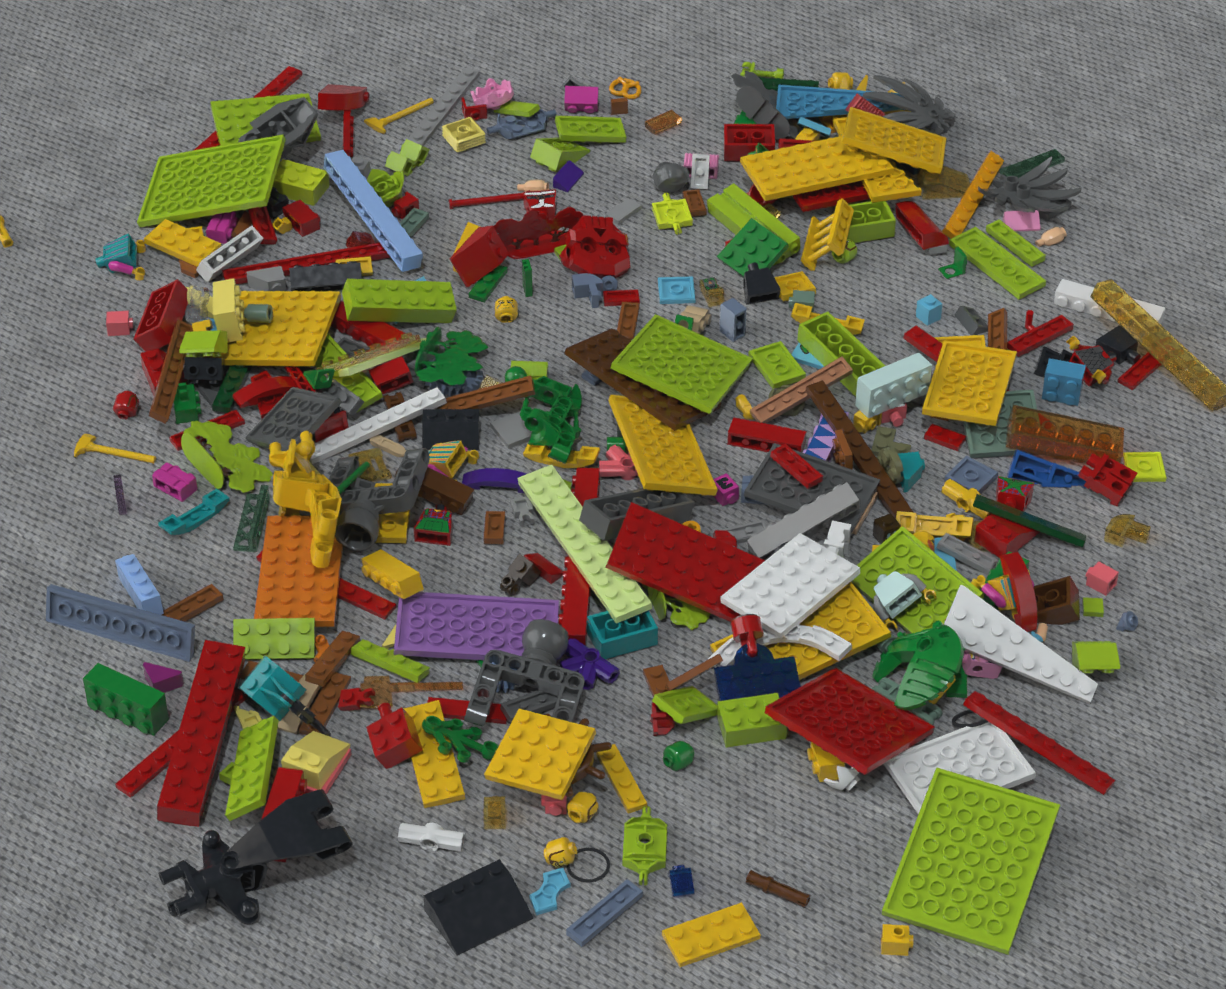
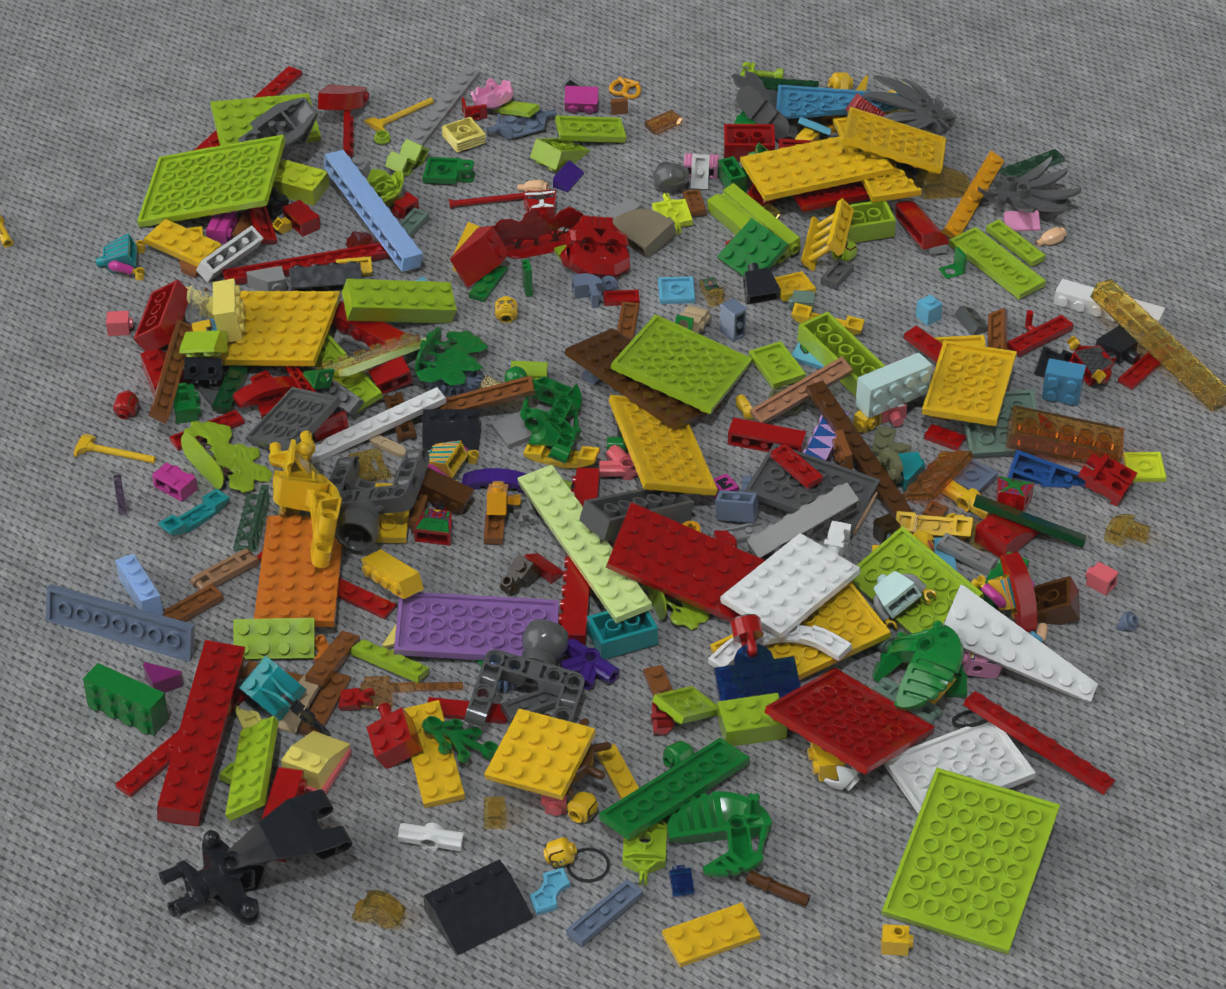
(225, 569): none -> medium nougat plate
(259, 313): sand green brick -> none
(351, 478): green bar -> none
(380, 907): none -> clear yellow brick
(382, 137): none -> lime plate
(418, 509): none -> dark orange plate
(453, 169): none -> green plate
(499, 499): none -> light orange brick
(645, 230): none -> dark tan brick
(674, 788): none -> green plate
(694, 672): dark orange tile -> none
(727, 818): none -> green piece
(731, 172): none -> green brick
(737, 506): none -> sand blue brick
(837, 273): none -> dark grey plate
(935, 509): none -> dark orange plate
(938, 475): none -> clear orange plate
(1093, 607): lime tile -> none
(1095, 655): lime slope -> none

